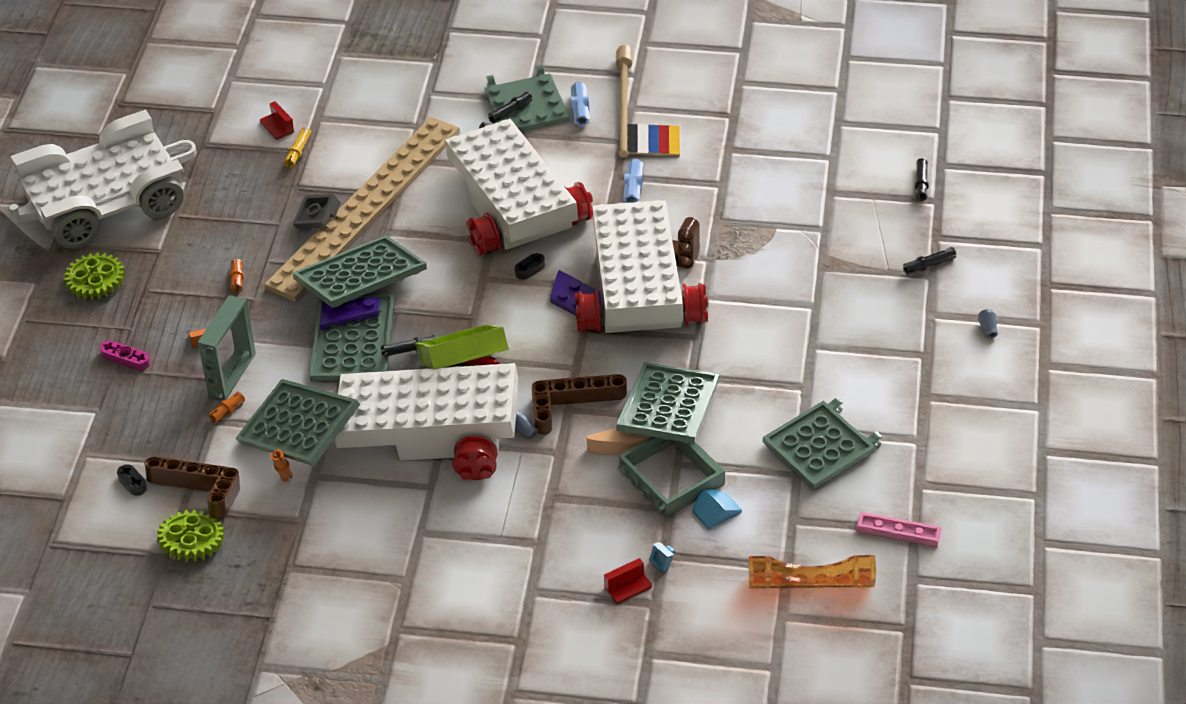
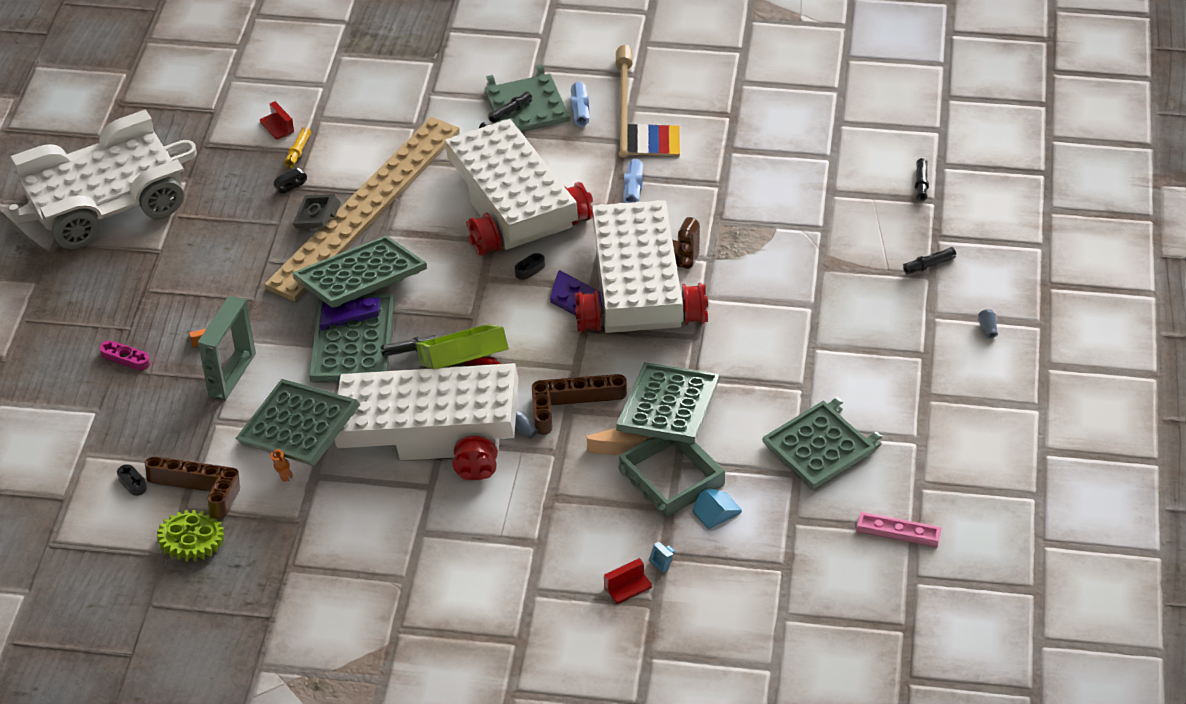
(94, 276): lime gear -> none
(226, 407): orange pin -> none
(236, 275): orange pin -> none
(290, 180): none -> black beam
(851, 572): clear orange arch -> none

